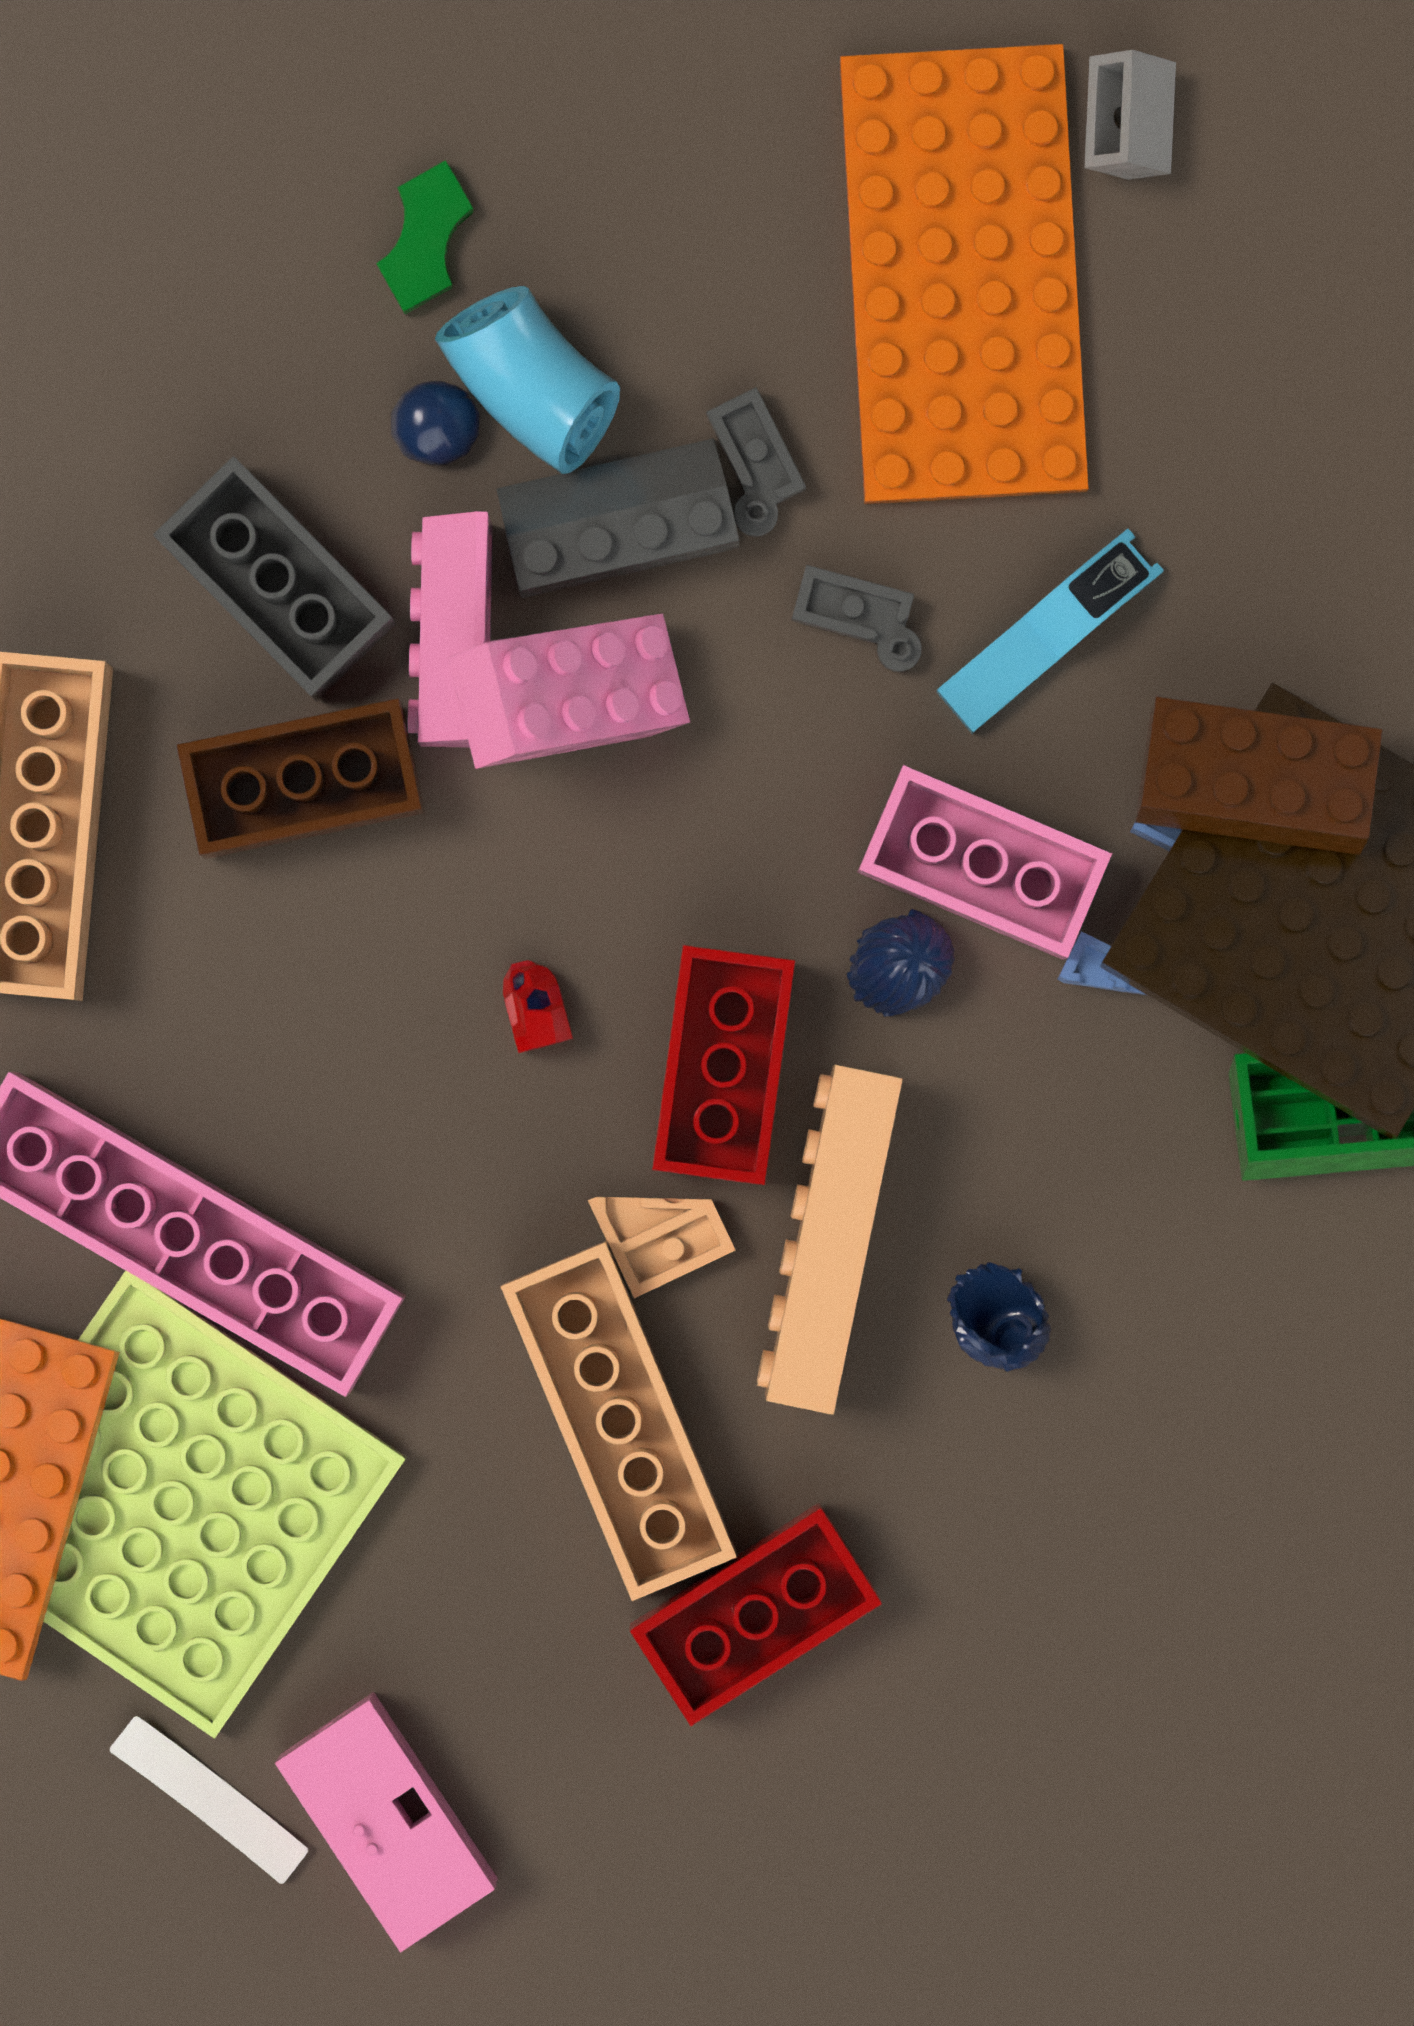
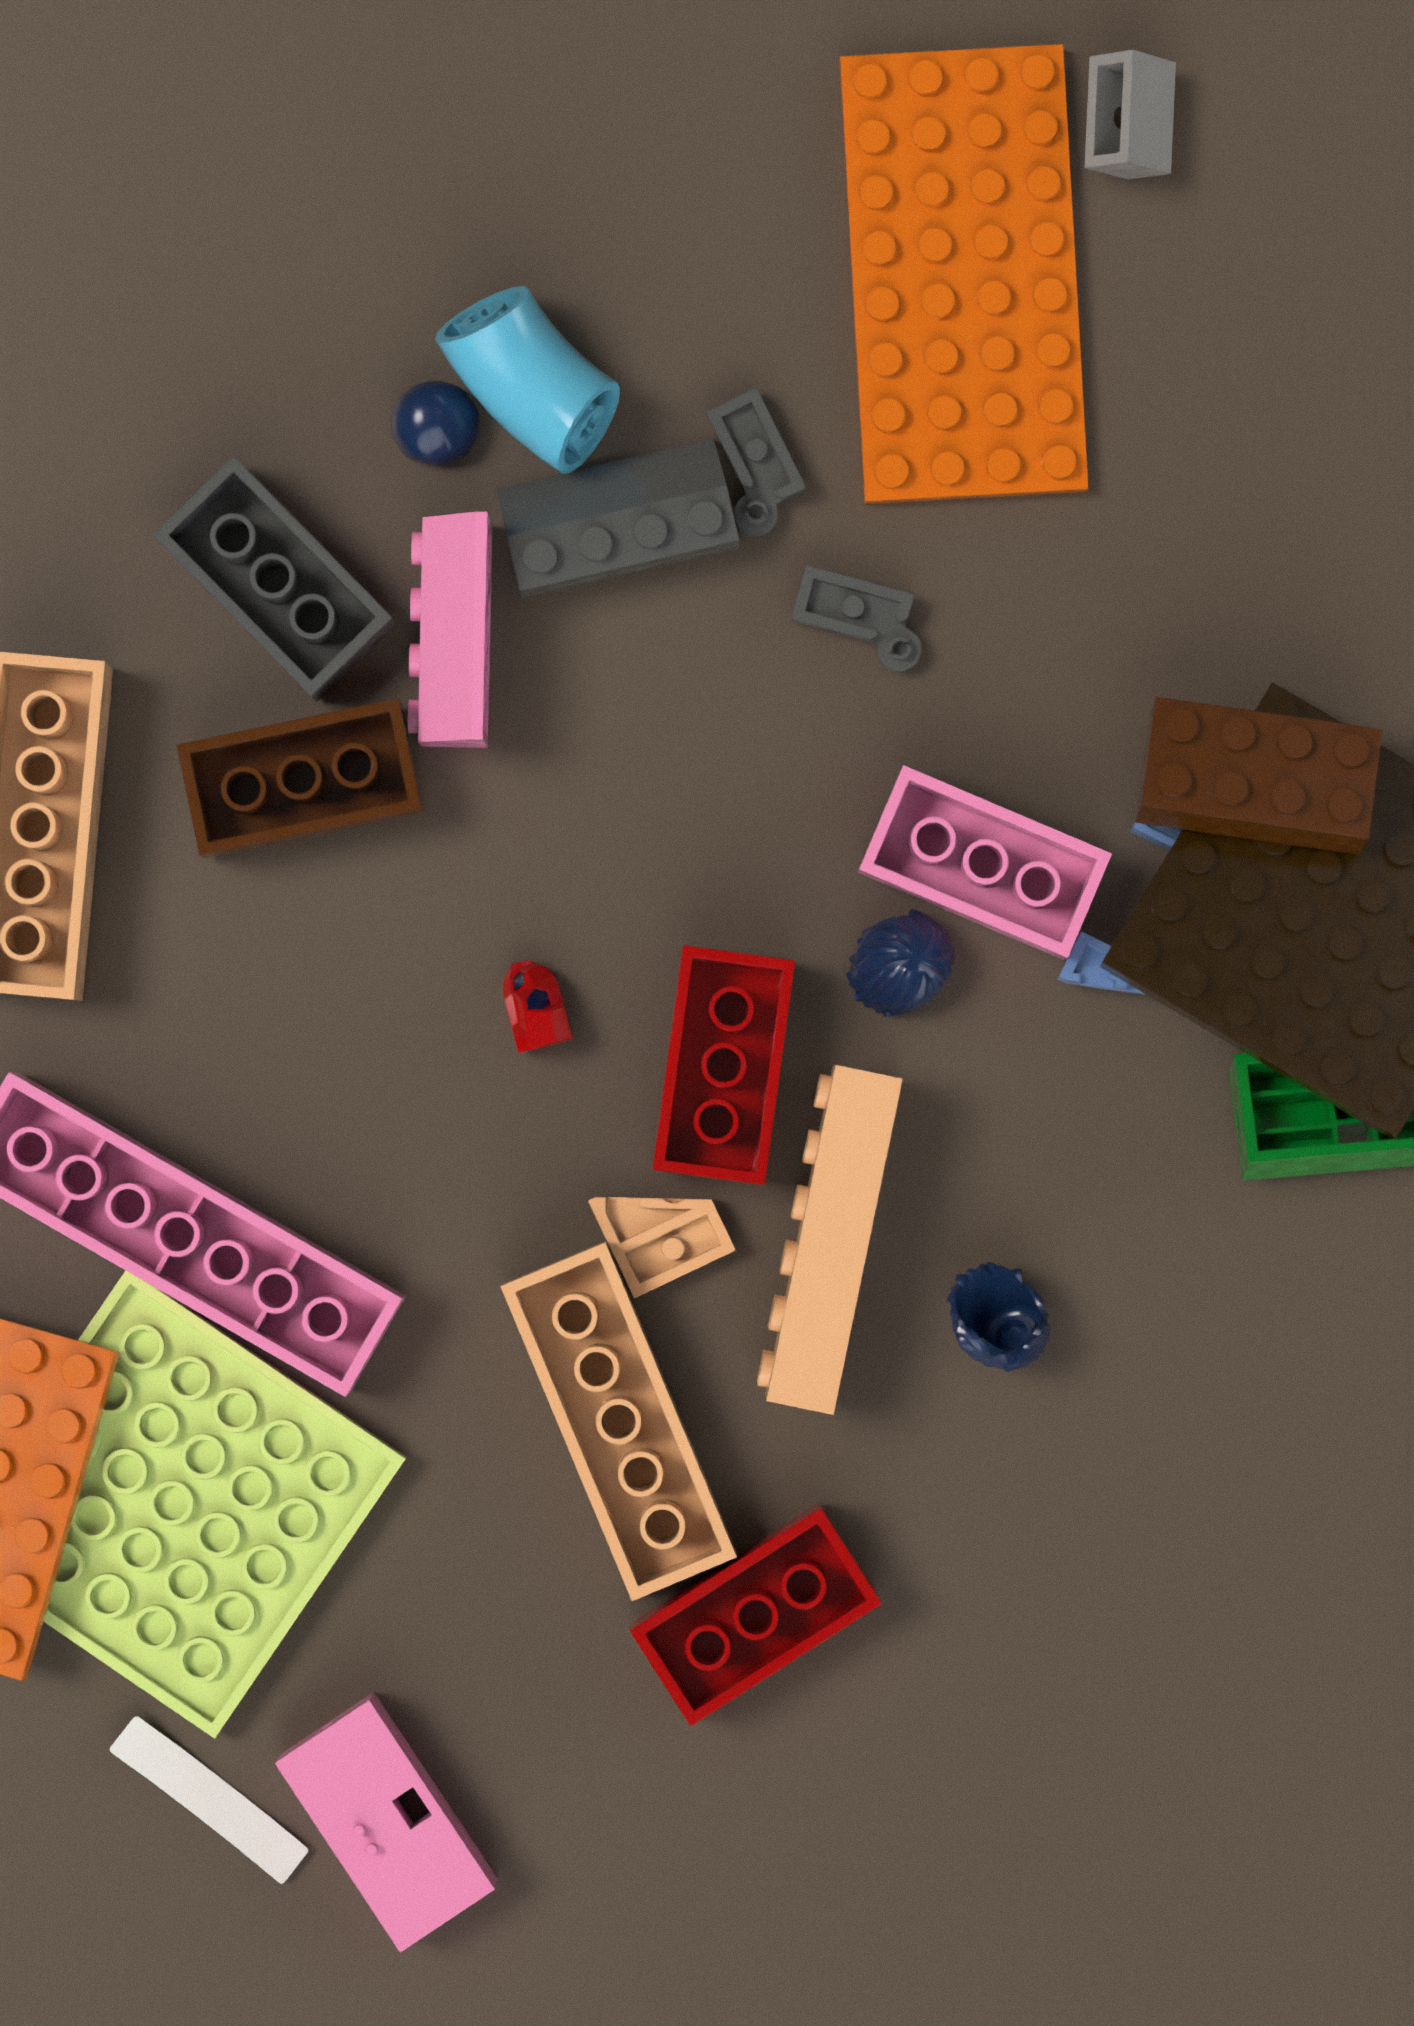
(432, 212): green tile -> none
(568, 690): bright pink brick -> none
(1048, 632): medium azure piece -> none

